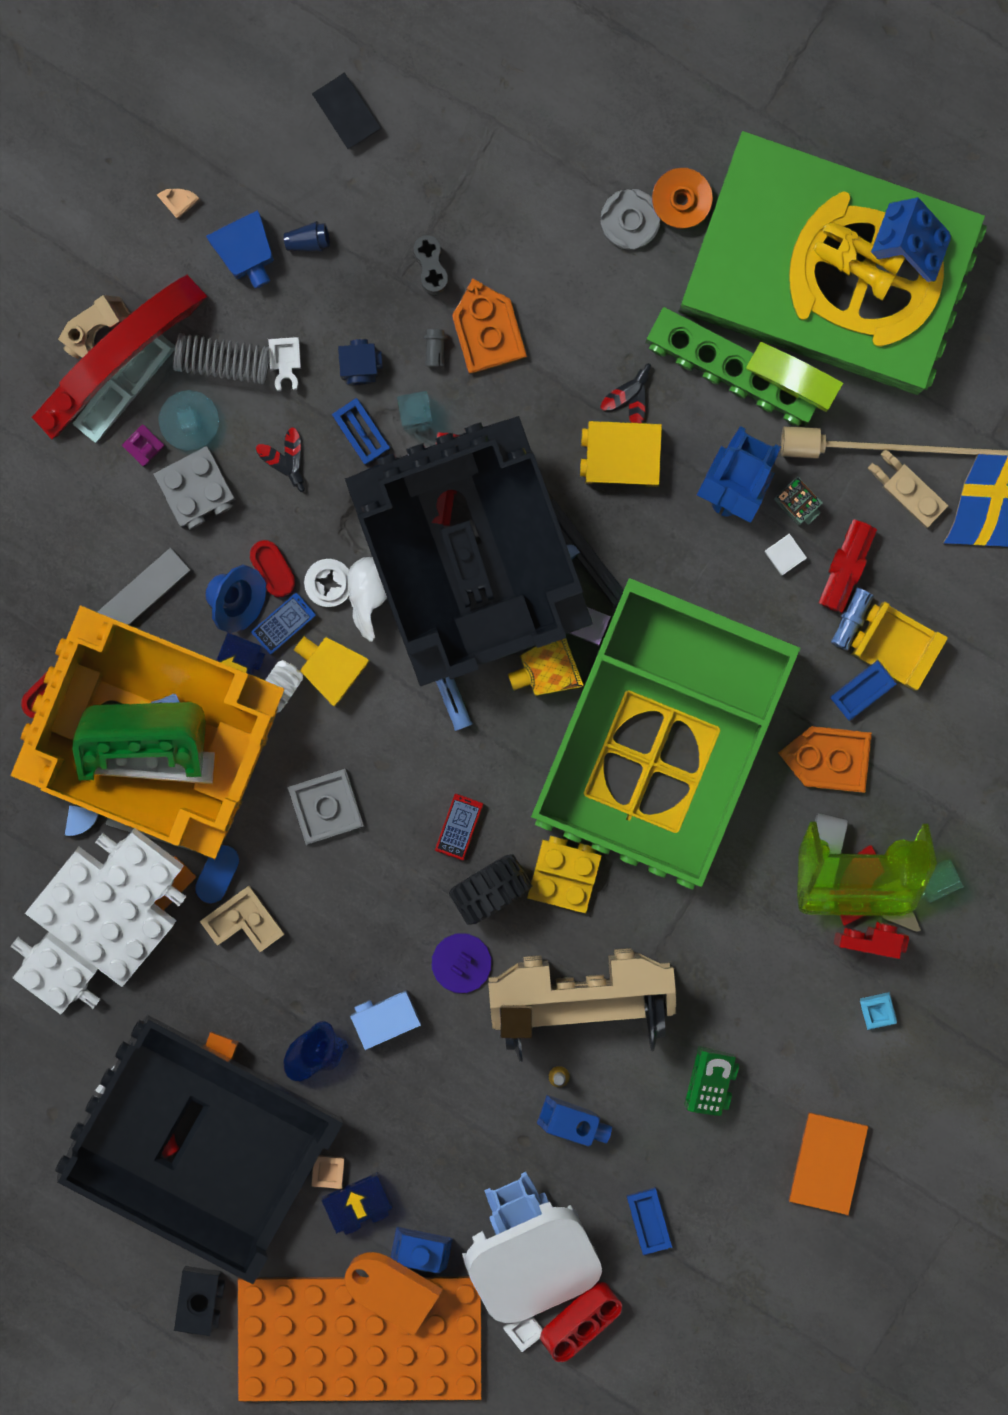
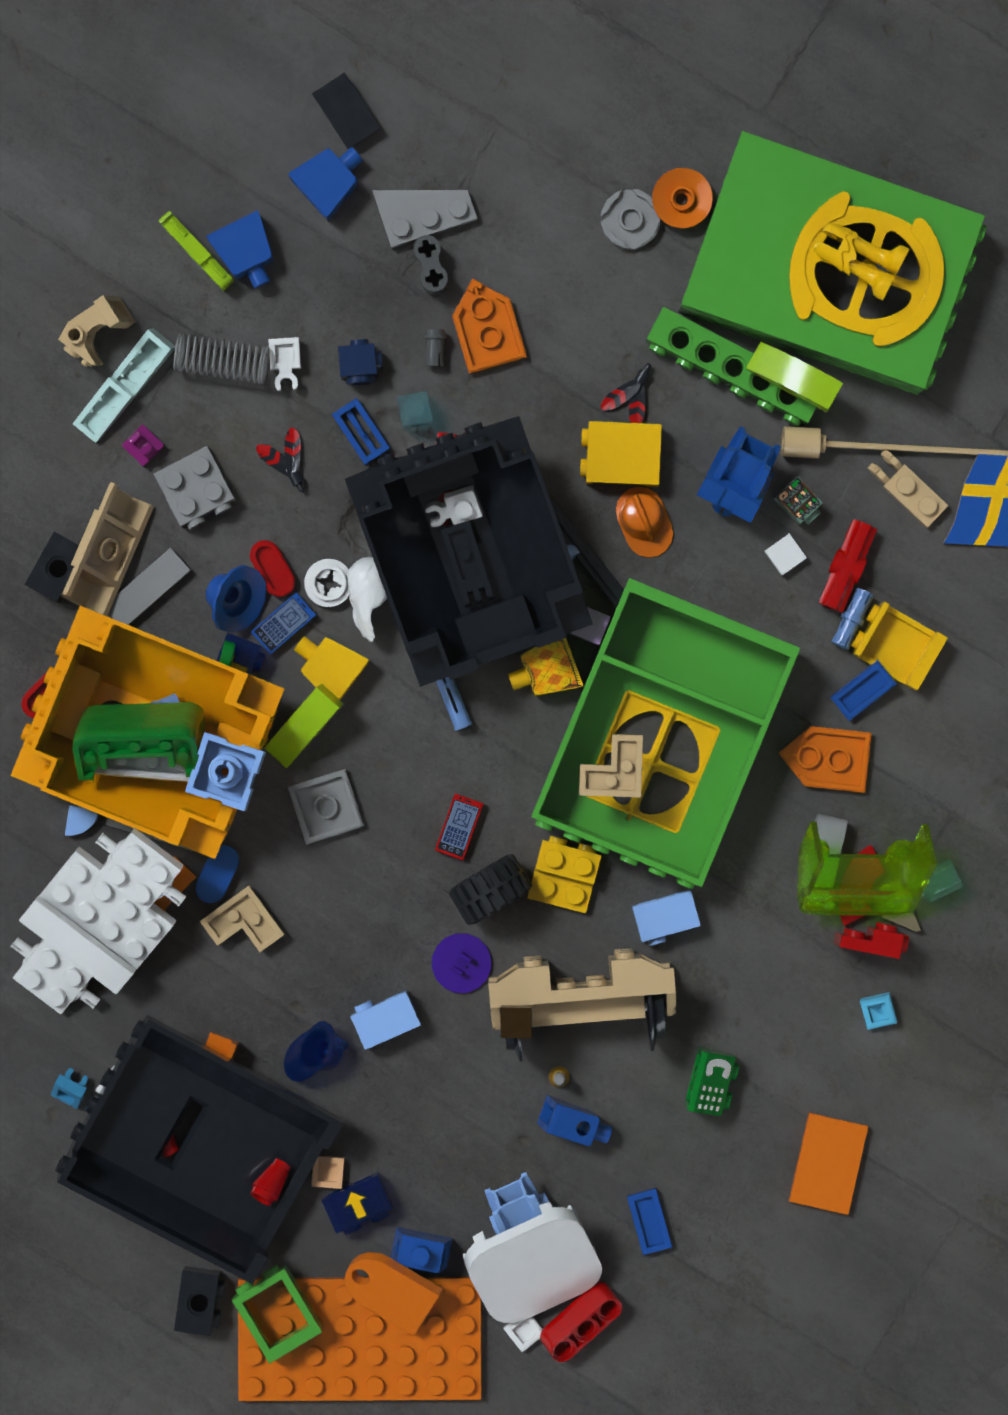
(42, 577): none -> black brick
(68, 1090): none -> dark azure tile
(77, 945): none -> white tile
(106, 550): none -> tan piece
(116, 350): red arch -> none
(178, 200): light nougat tile -> none
(189, 420): clear light blue tile -> none
(196, 251): none -> lime piece
(227, 652): none -> green tile
(235, 787): none -> light blue piece
(270, 1183): none -> red cone
(287, 677): white gear -> none
(292, 1340): none -> bright green window
(304, 725): none -> lime slope
(308, 238): dark blue cone -> none
(327, 180): none -> blue torso
(422, 212): none -> light grey wing
(459, 505): none -> white plate
(620, 778): none -> tan plate
(644, 522): none -> orange piece
(665, 916): none -> light blue brick
(914, 233): blue bracket -> none

